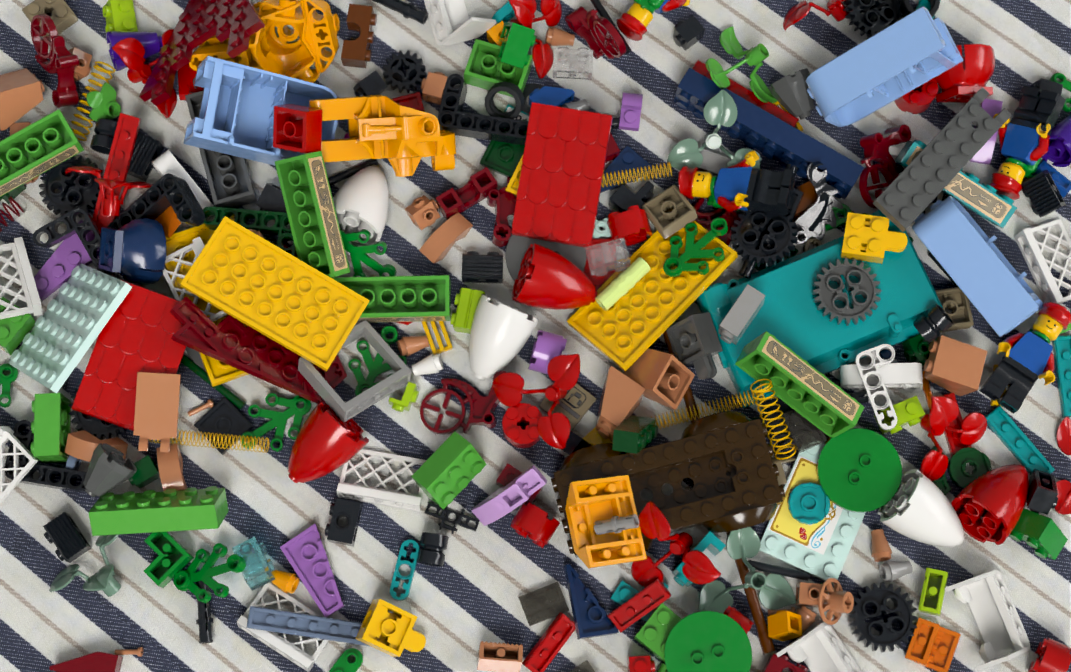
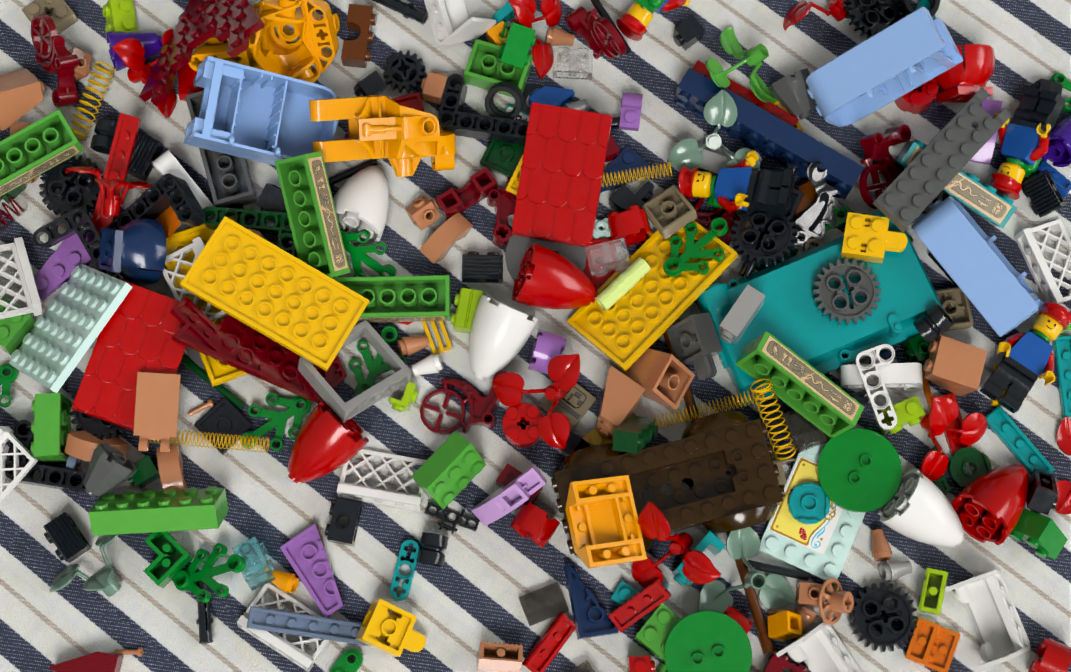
(102, 101): bright green plate -> none
(297, 128): red brick -> none
(616, 524): light grey pin -> none

